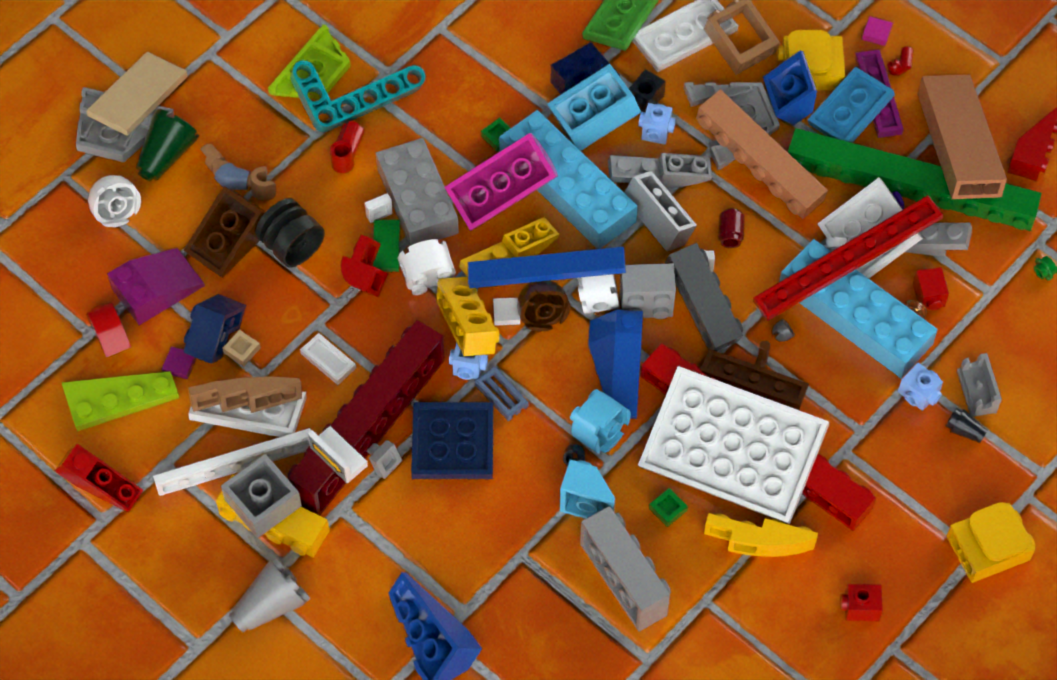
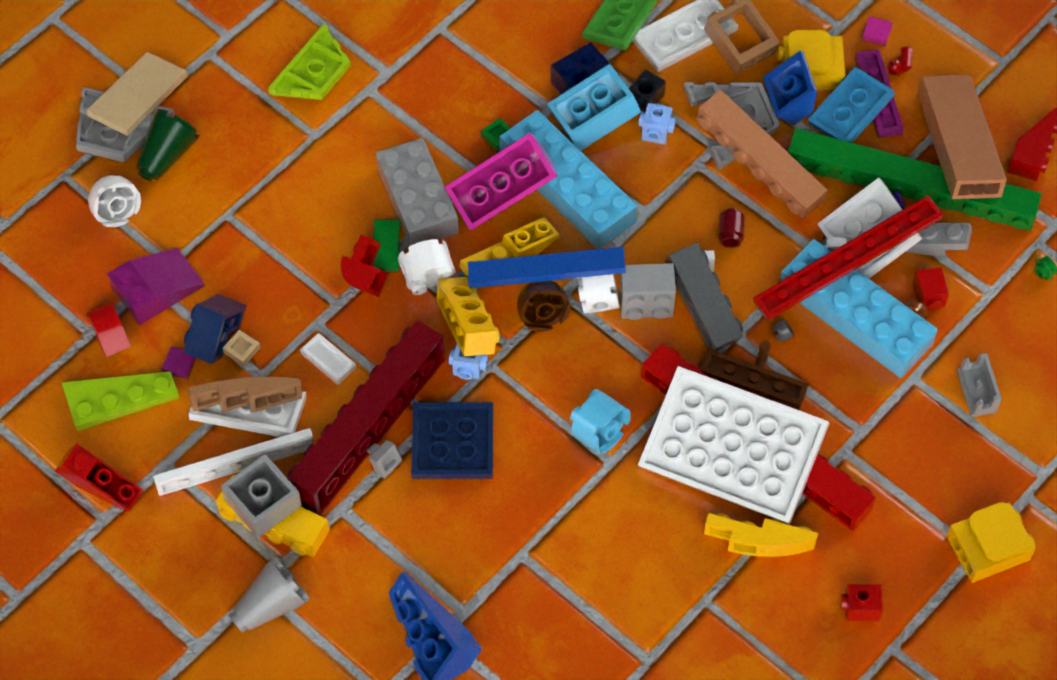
(225, 232): reddish brown slope -> none
(236, 178): medium nougat piece -> none
(290, 232): pearl dark grey wheel -> none
(337, 453): white panel -> none
(346, 146): red piece -> none
(354, 99): teal beam -> none
(378, 208): white tile -> none
(506, 311): white tile -> none
(514, 409): sand blue tile -> none
(568, 453): black hinge -> none
(584, 490): medium azure slope -> none
(616, 355): blue wedge -> none
(625, 568): light grey brick -> none
(660, 211): light grey brick -> none
(668, 507): green plate -> none
(670, 169): light grey slope -> none
(921, 387): light blue brick -> none
(966, 426): black cone -> none

